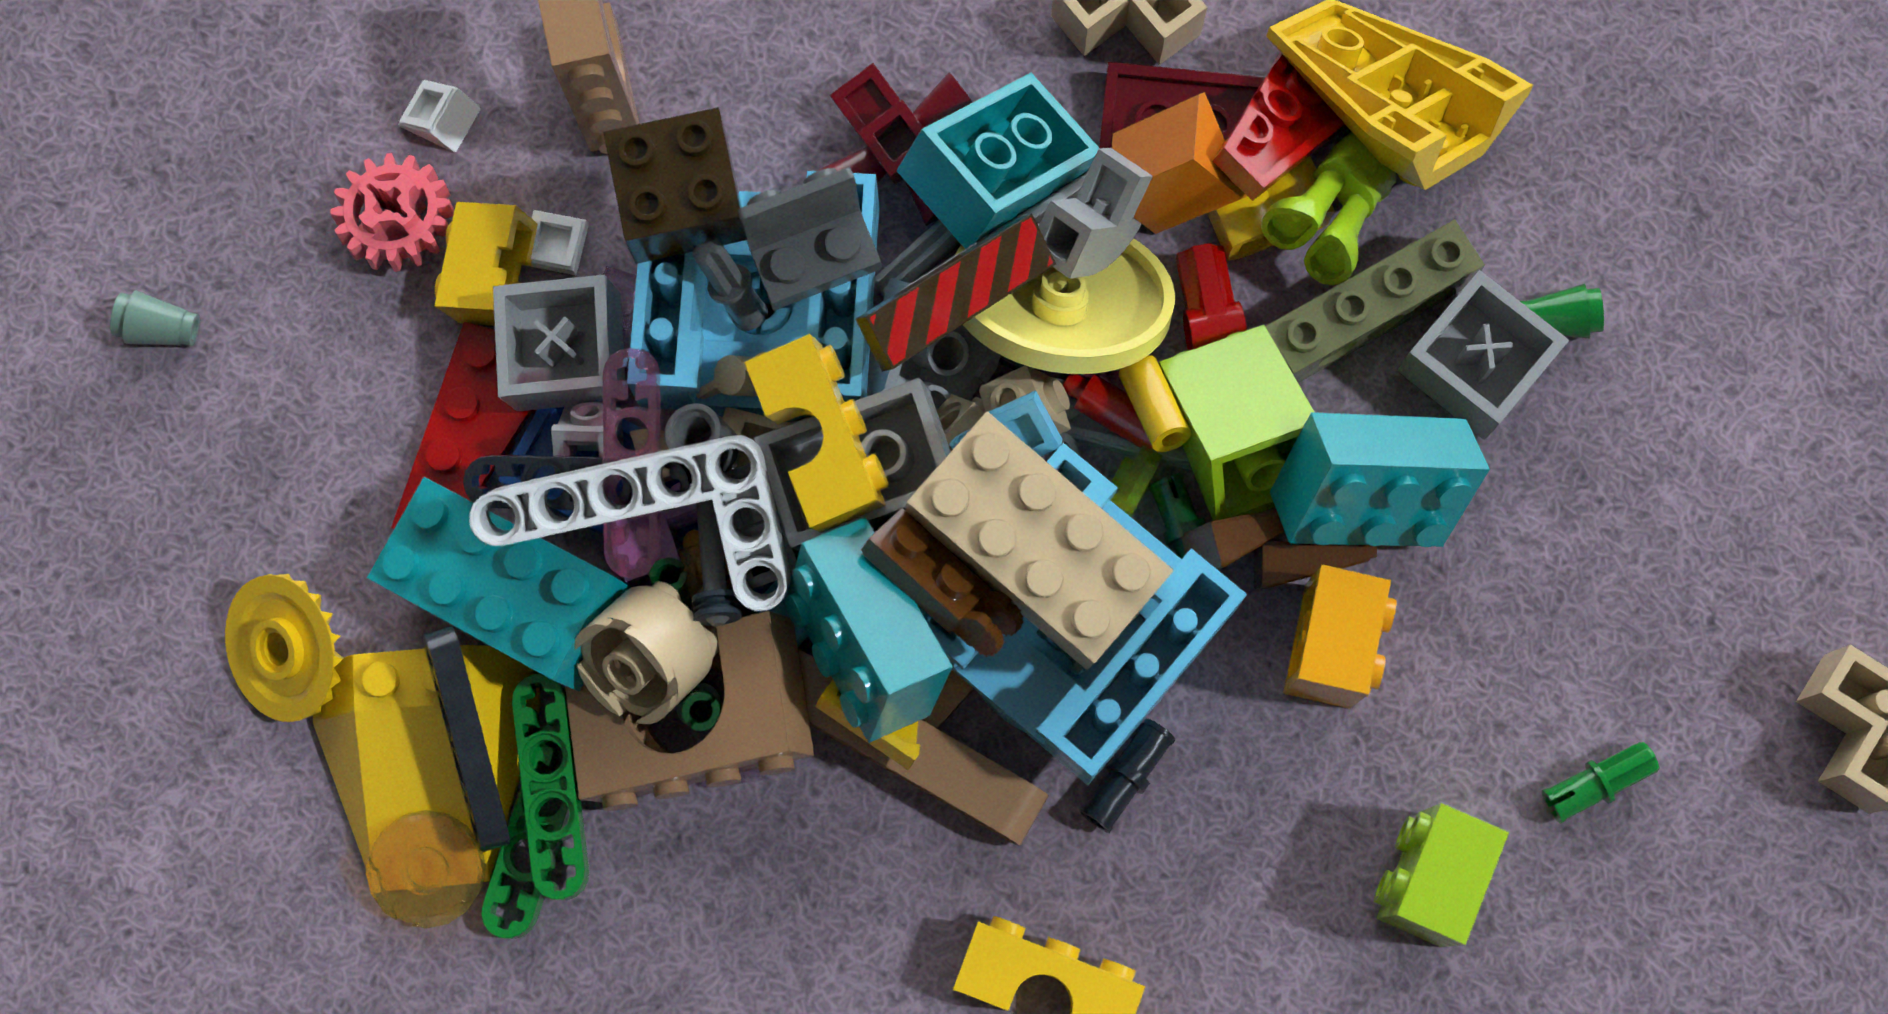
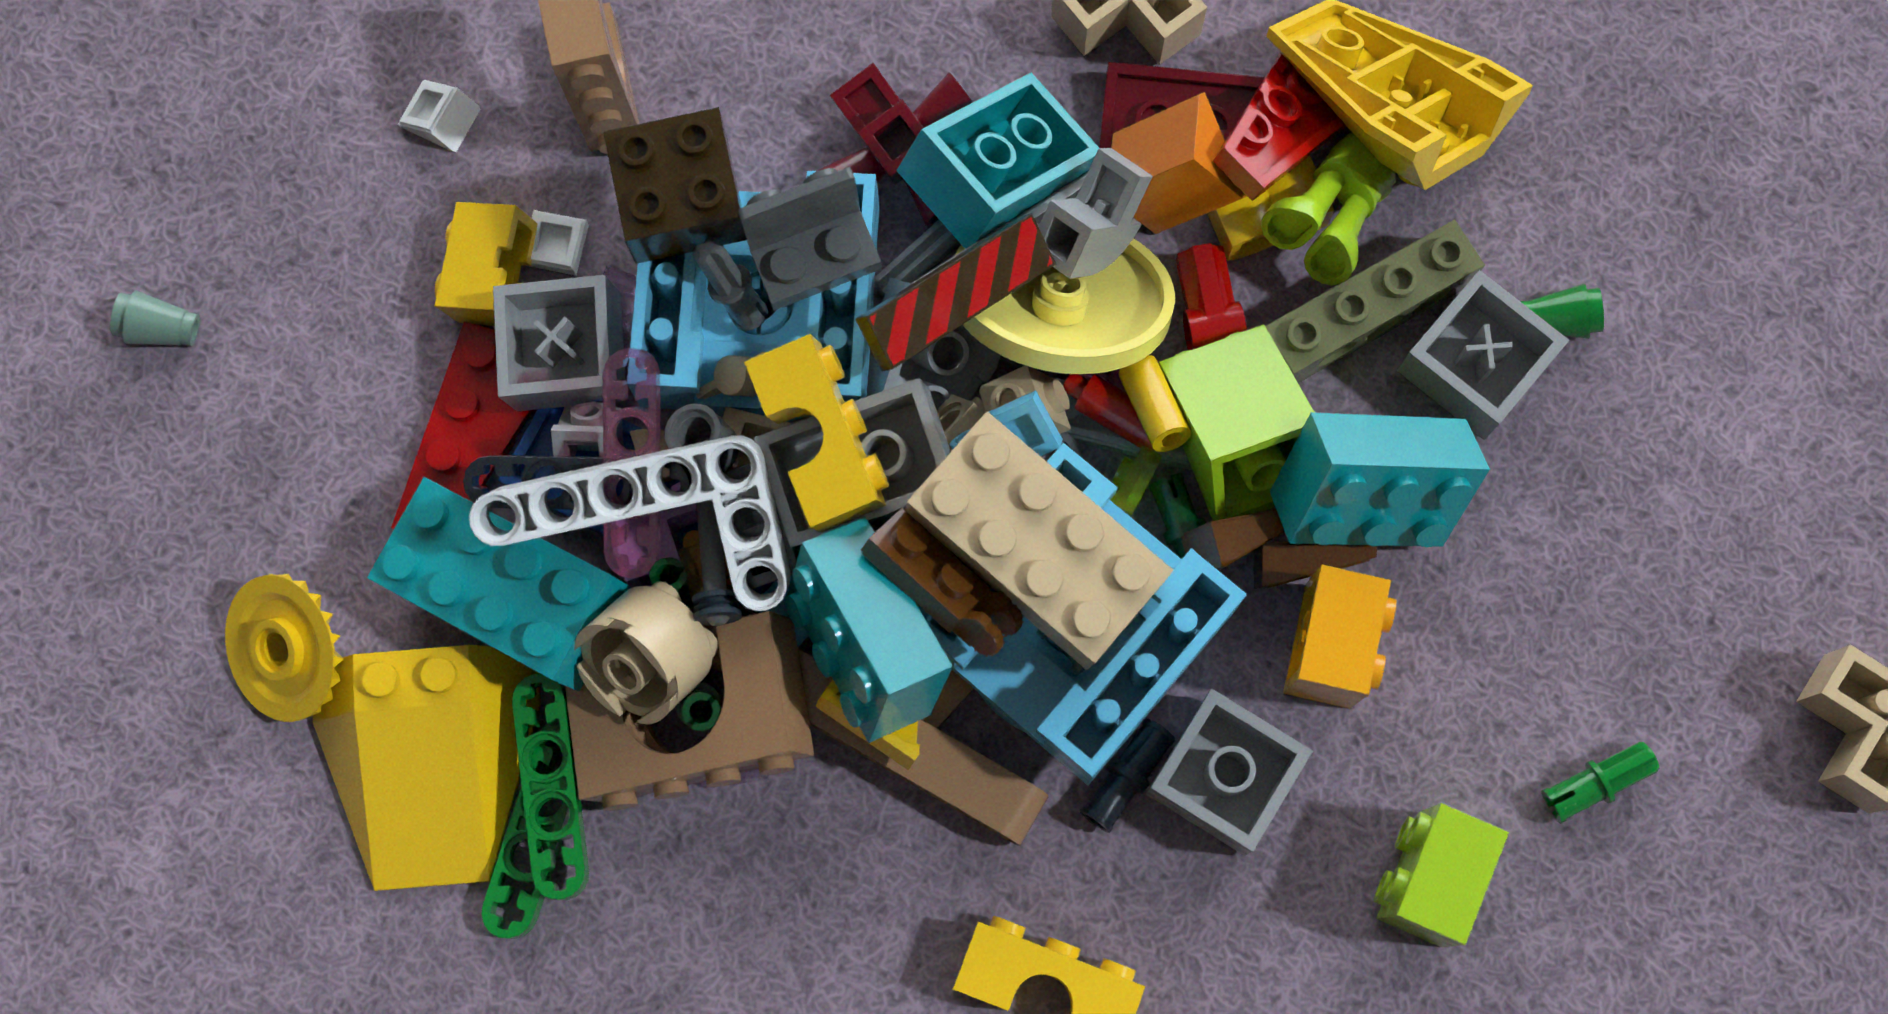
(385, 233): coral gear -> none
(425, 869): clear yellow tile -> none
(466, 739): black beam -> none
(1229, 772): none -> light grey brick

